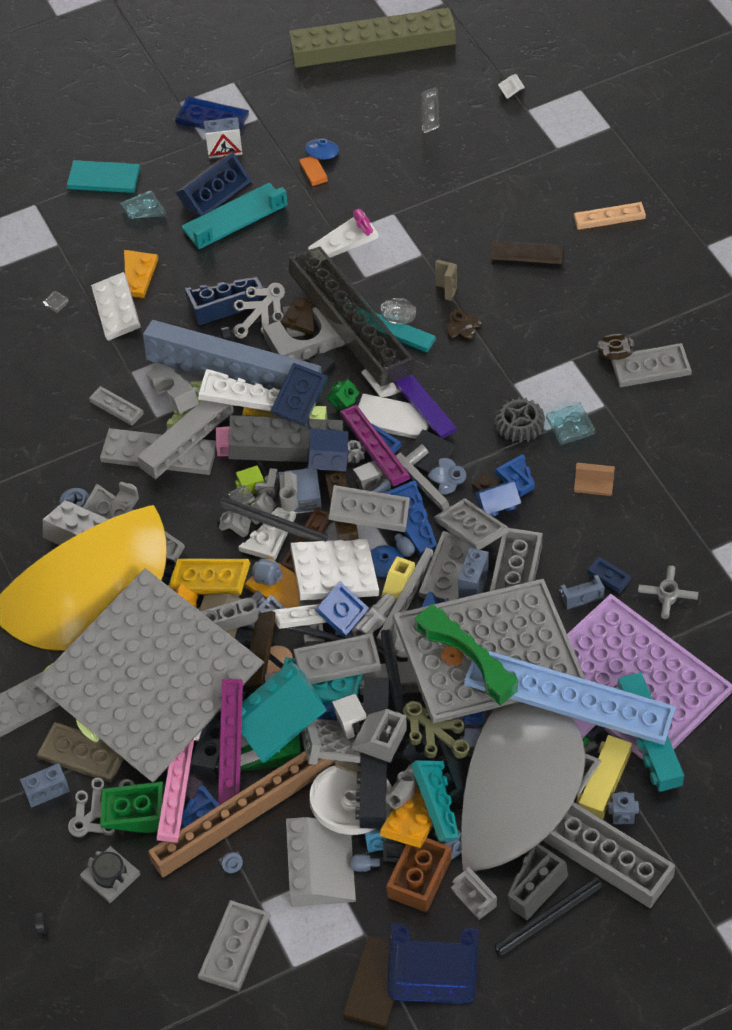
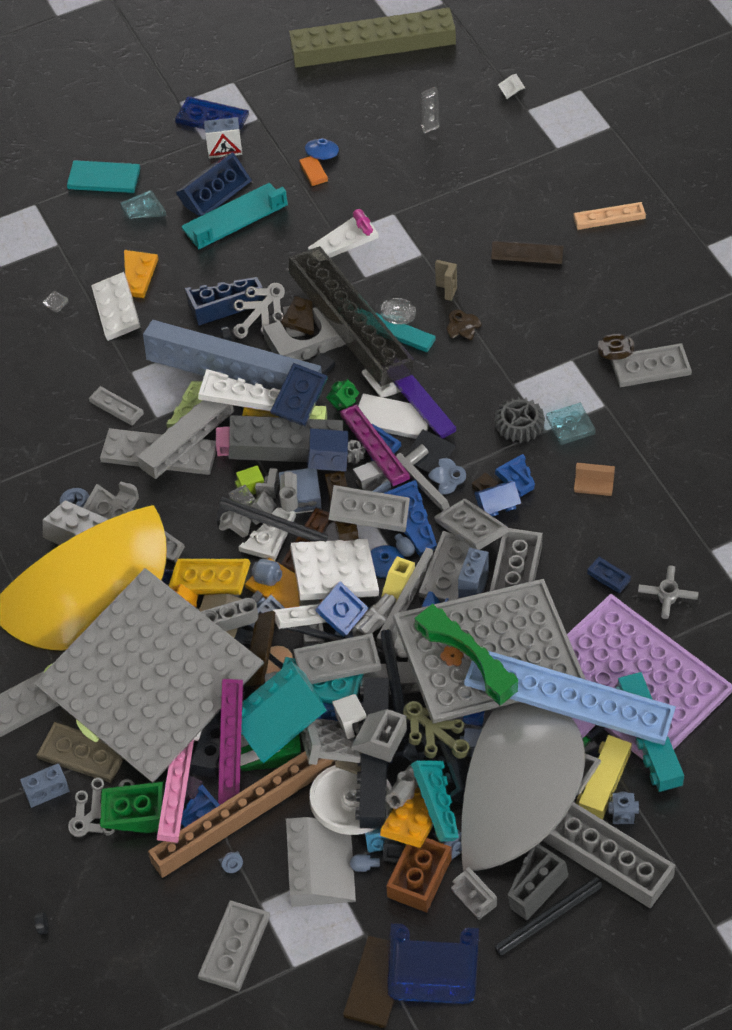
(109, 873): piece -> none
(179, 391): light grey arch -> none
(582, 593): sand blue hinge -> none

